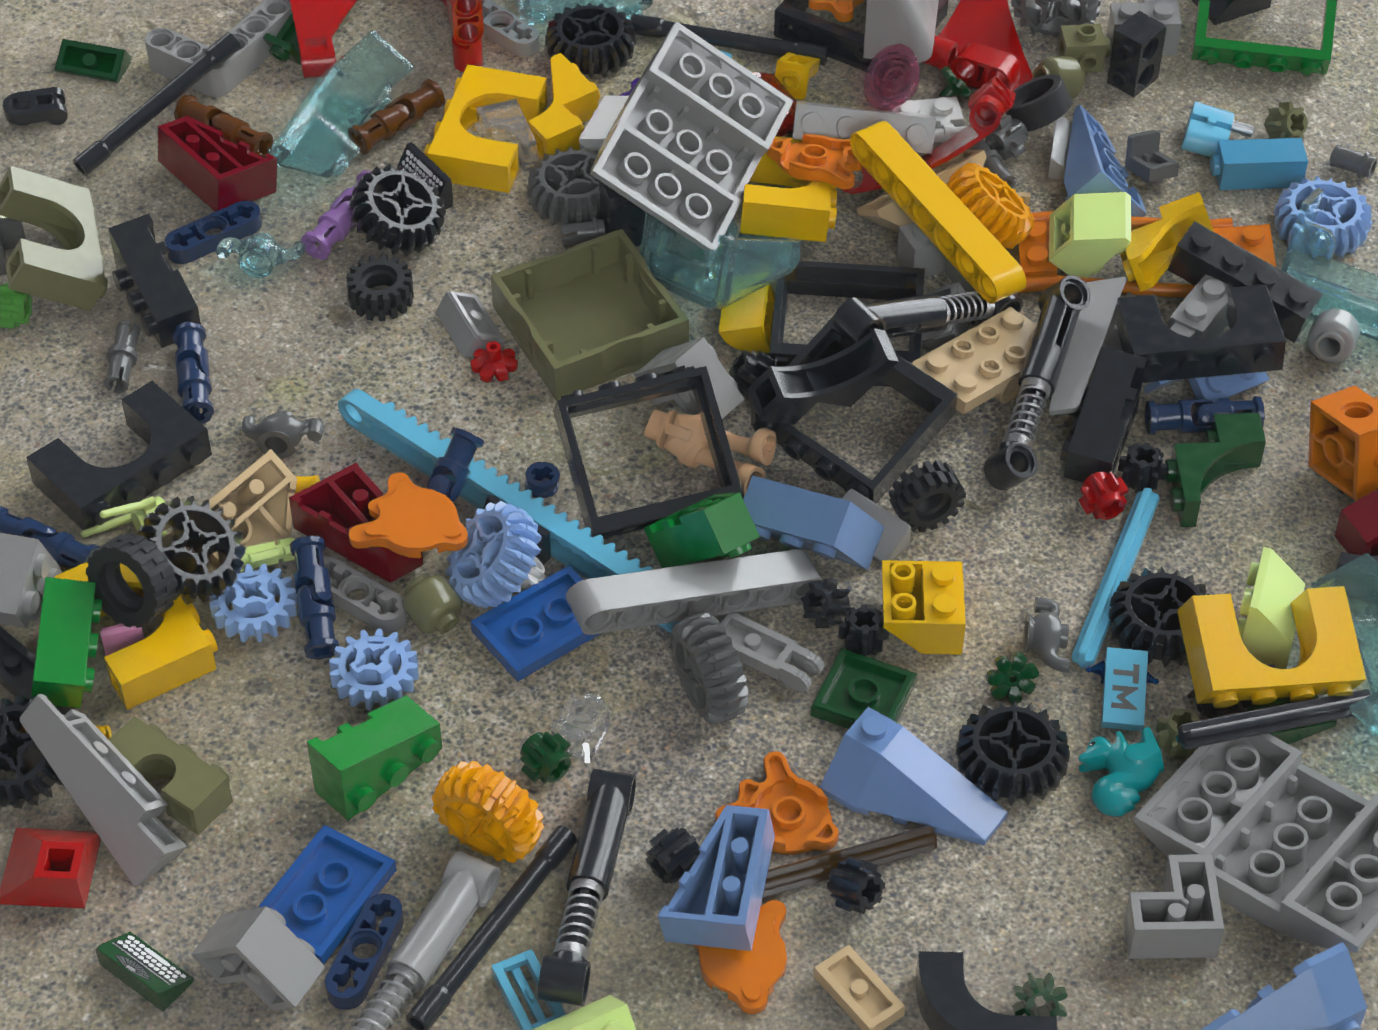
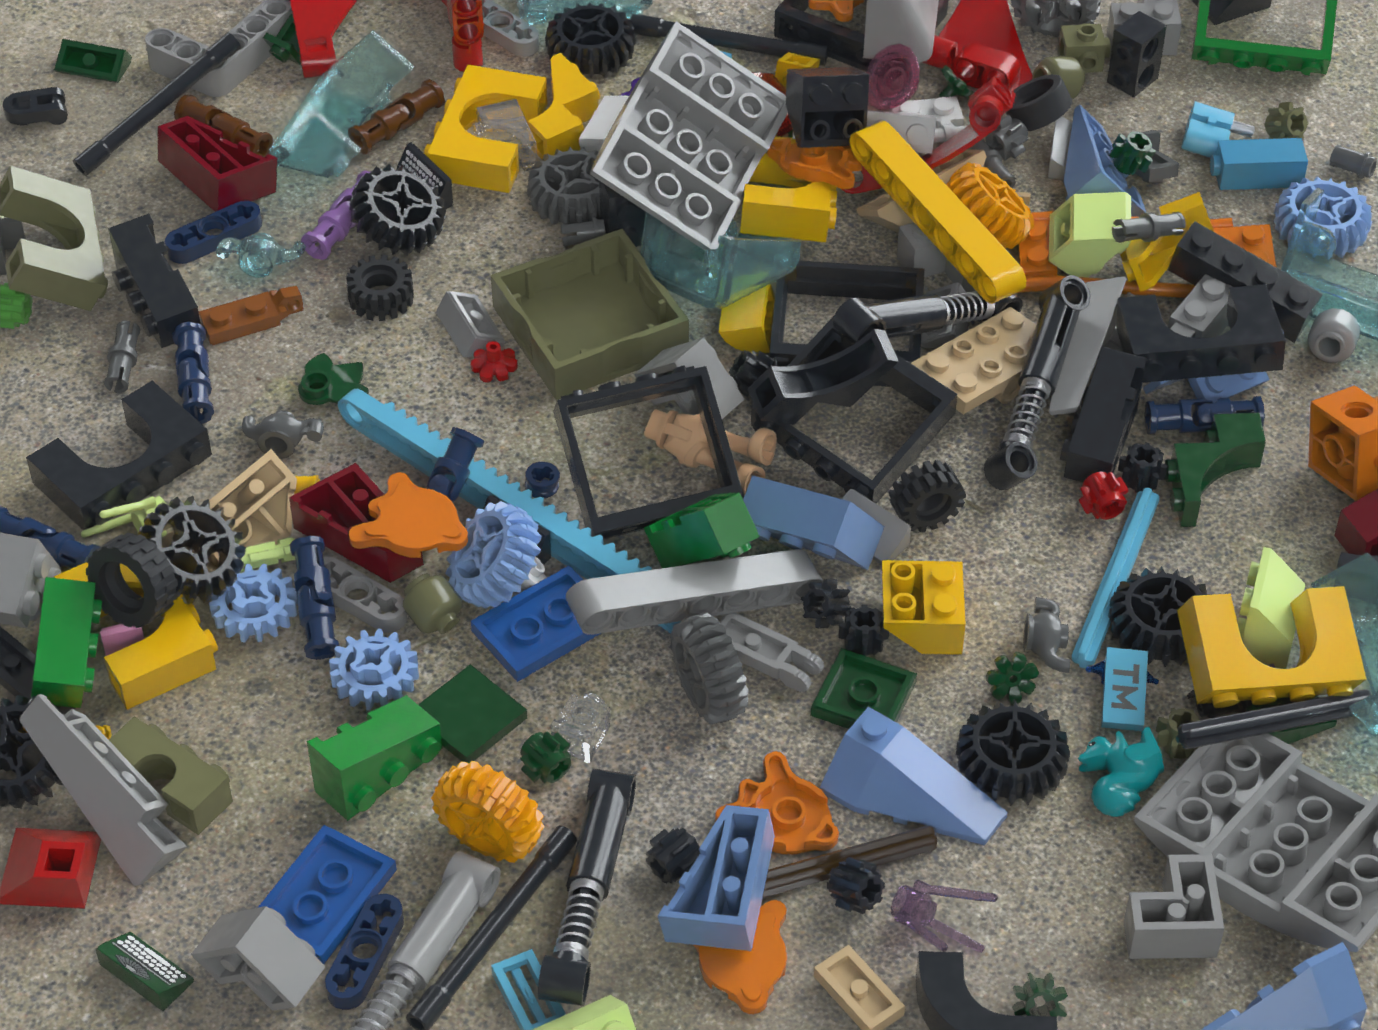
(250, 314): none -> dark orange hinge
(329, 382): none -> dark green plate
(473, 713): none -> dark green tile
(826, 105): none -> black slope
(916, 909): none -> clear purple plant
(1132, 153): none -> dark green gear
(1148, 227): none -> dark grey pin

